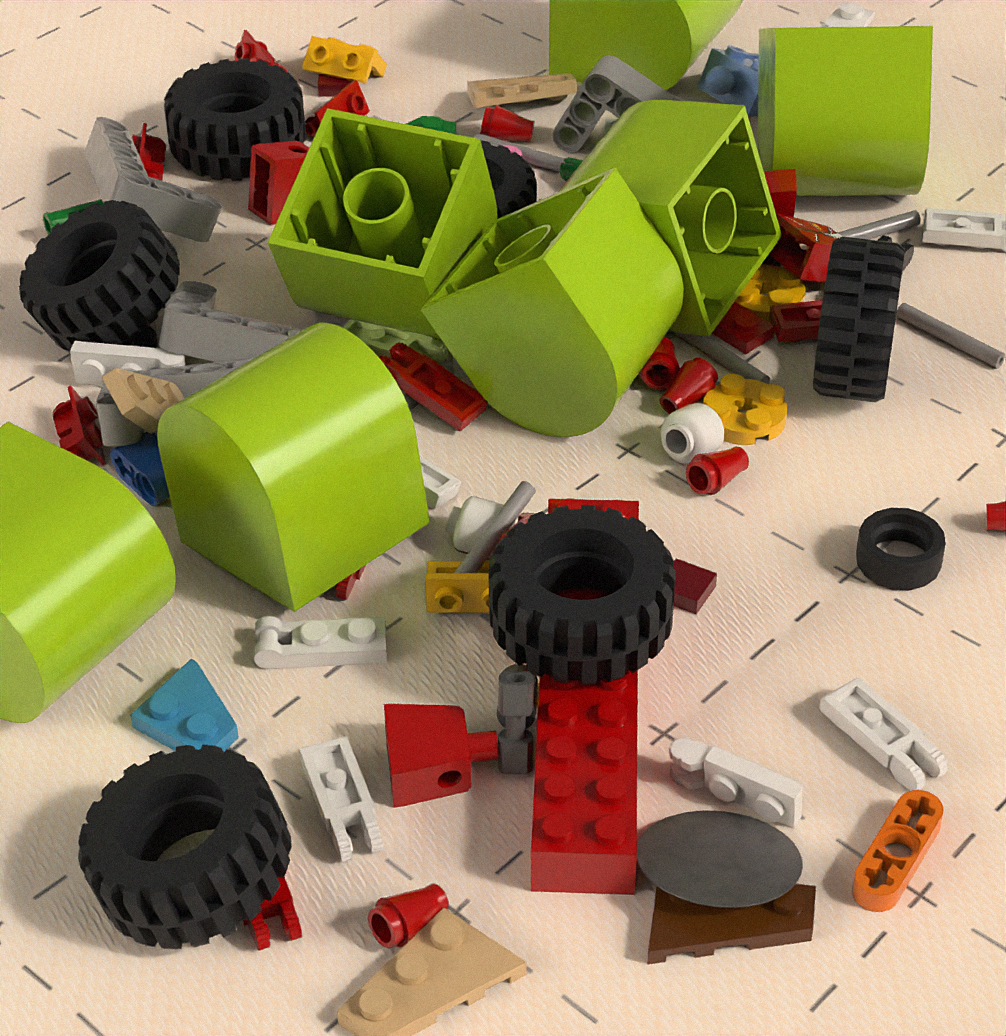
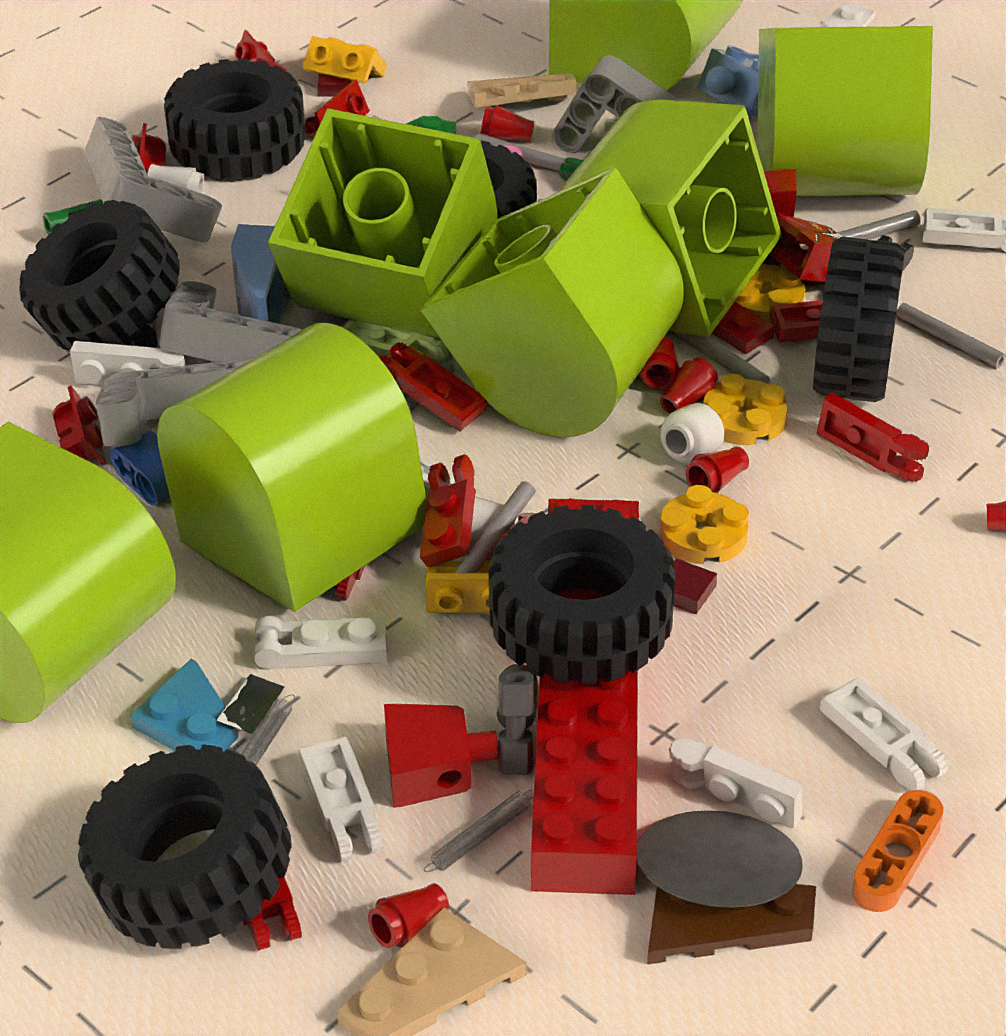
(141, 396): tan wing -> none
(180, 176): none -> white cone
(250, 703): none -> black sticker
(253, 753): none -> light grey piece
(257, 278): none -> medium blue slope
(272, 176): red torso -> none
(448, 512): none -> red hinge
(481, 834): none -> light grey piece
(698, 507): none -> yellow plate
(871, 439): none -> red hinge
(897, 571): black tyre -> none

